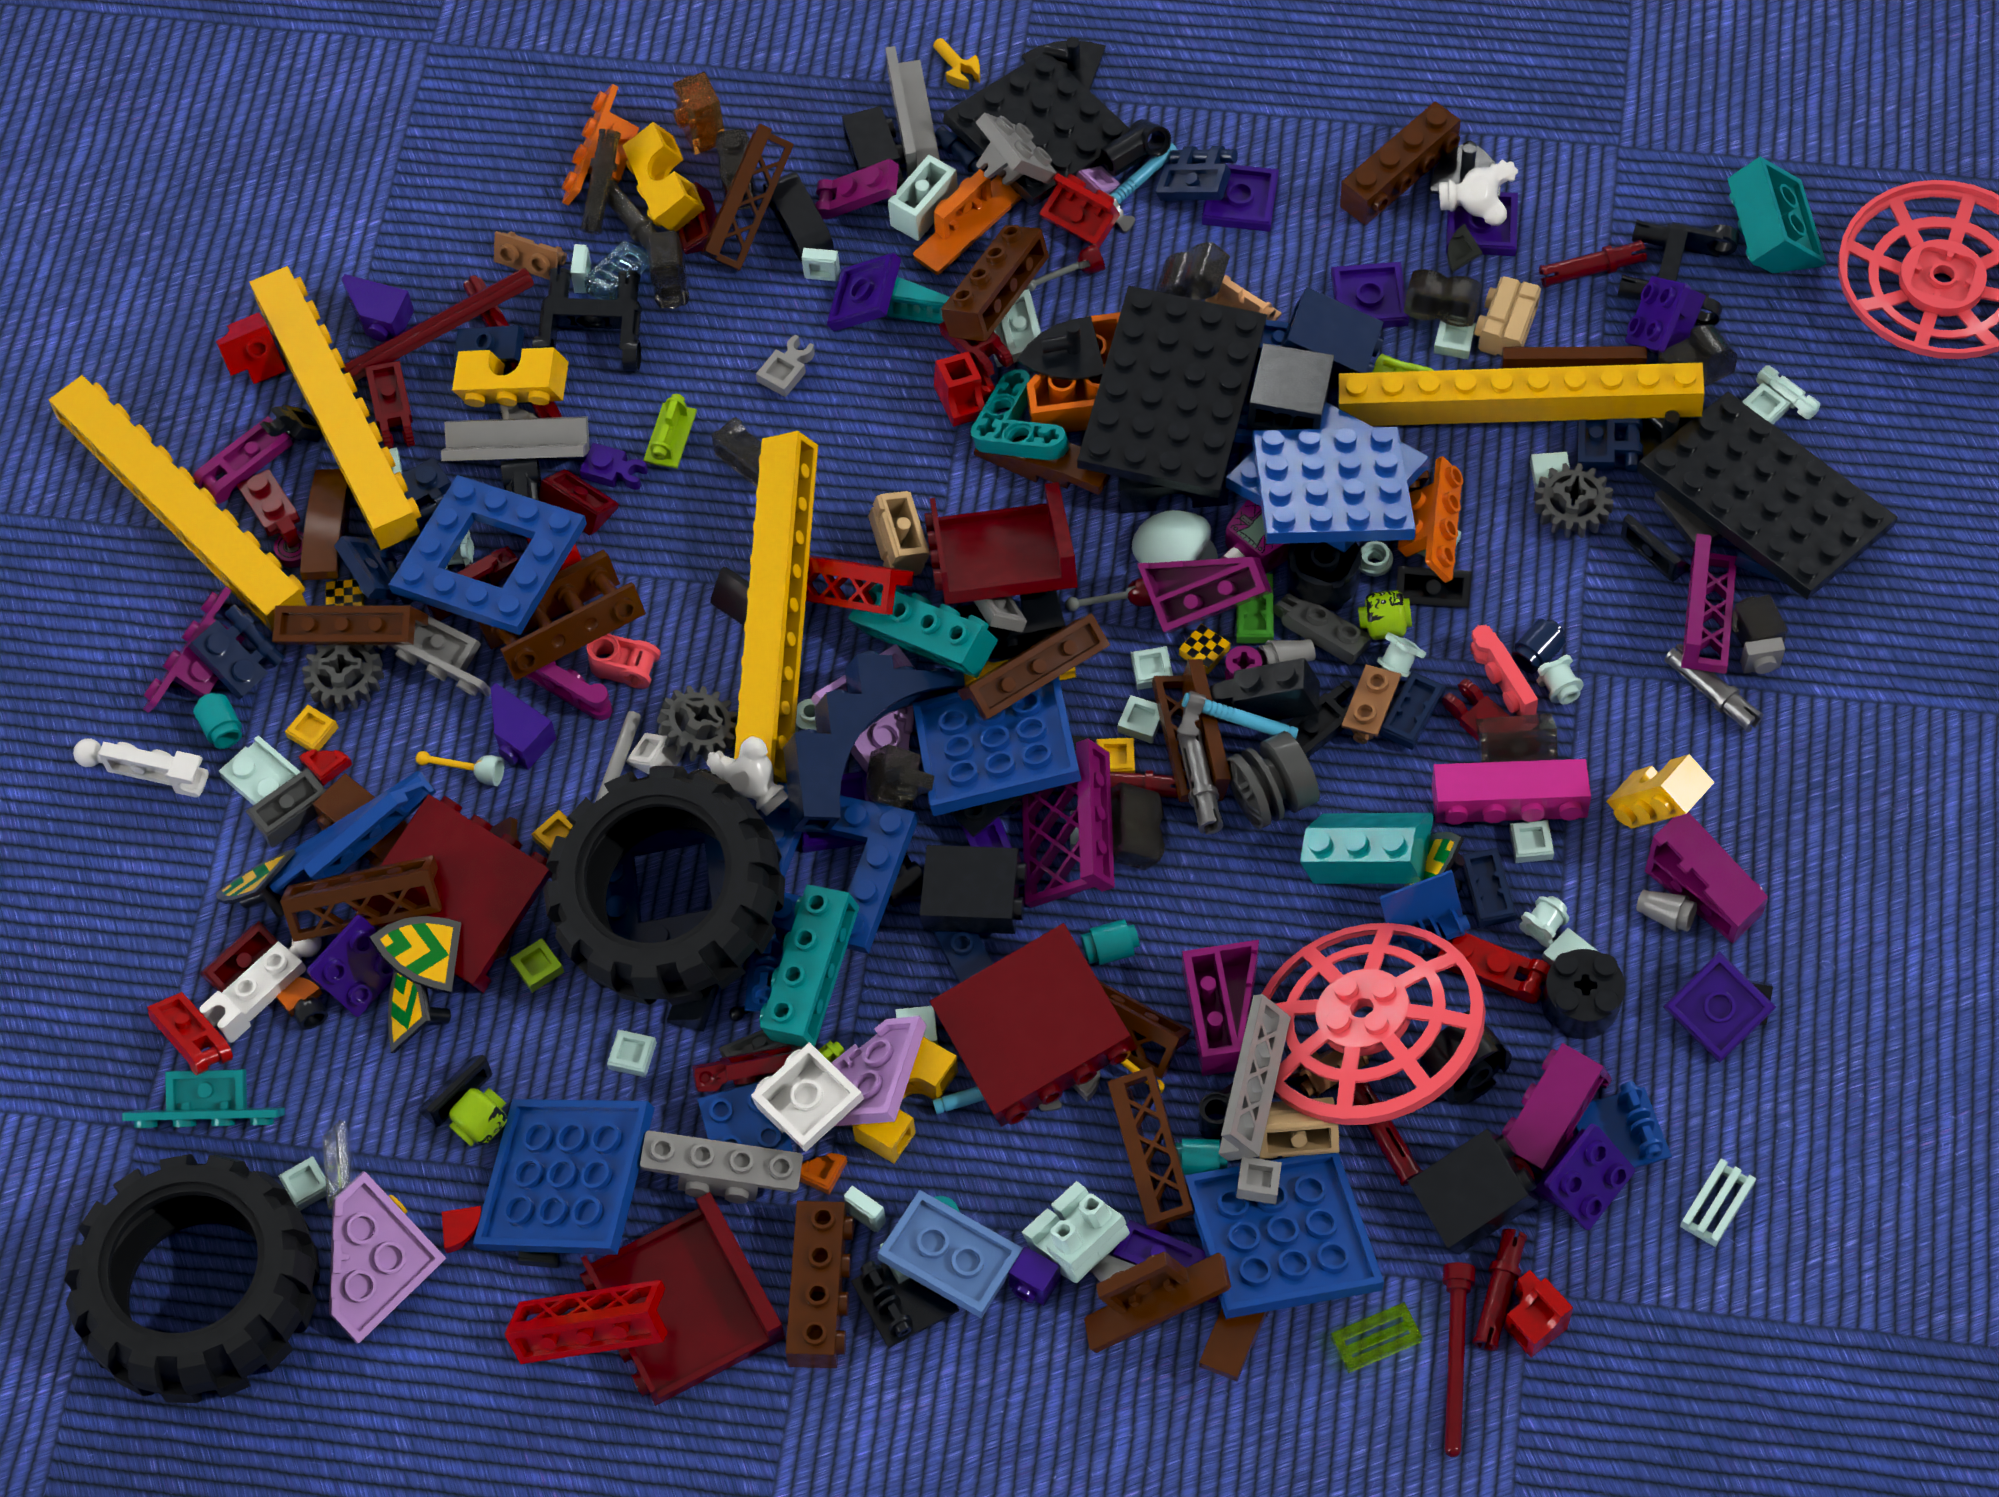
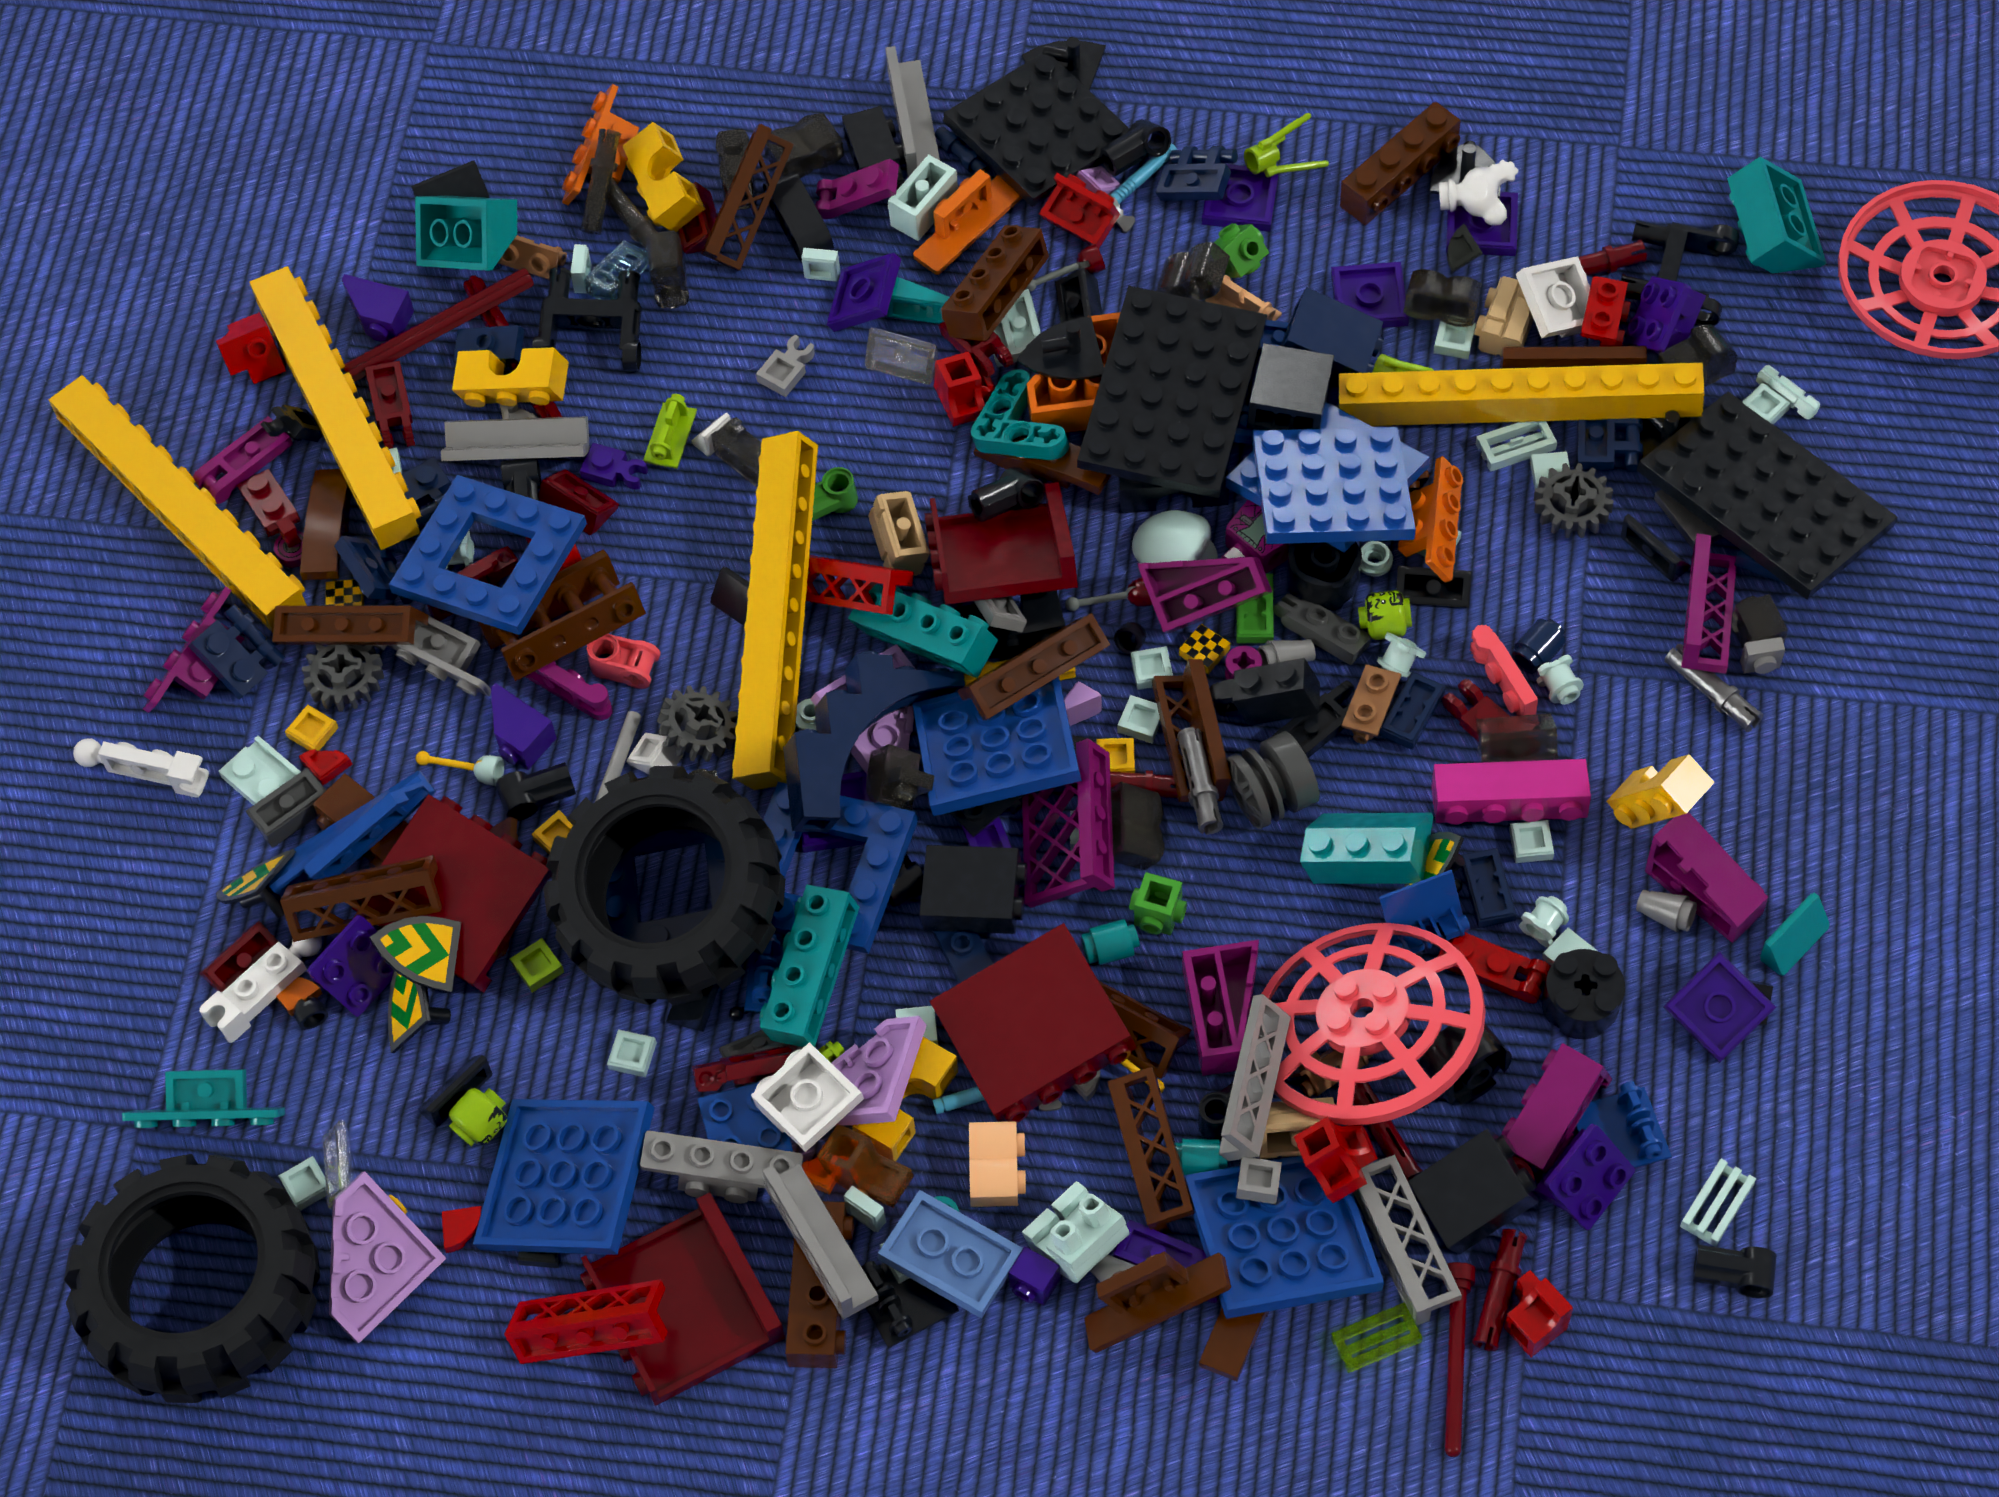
(190, 1032): red plate -> none
(218, 720): teal brick -> none
(459, 181): none -> black slope
(463, 231): none -> teal slope
(525, 793): none -> black piece
(698, 112): clear orange brick -> none
(704, 440): none -> white slope
(750, 774): white animal -> none
(814, 145): none -> clear smoke brick
(820, 1240): none -> light grey fence
(828, 500): none -> bright green piece
(855, 1162): none -> clear orange brick
(901, 356): none -> clear slope
(958, 65): yellow bar -> none
(994, 1164): none -> light nougat brick
(1012, 152): light grey plate -> none
(1012, 490): none -> black piece
(1078, 296): none -> black slope
(1082, 703): none -> lavender slope
(1124, 634): none -> black hinge
(1158, 904): none -> bright green brick
(1196, 703): medium azure piece -> none
(1244, 247): none -> bright green brick
(1265, 154): none -> lime plant
(1336, 1156): none -> red brick
(1393, 1250): none -> light grey fence
(1518, 448): none -> light aqua tile
(1556, 296): none -> white plate
(1605, 311): none -> red bracket
(1746, 1270): none -> black piece
(1795, 935): none -> teal slope

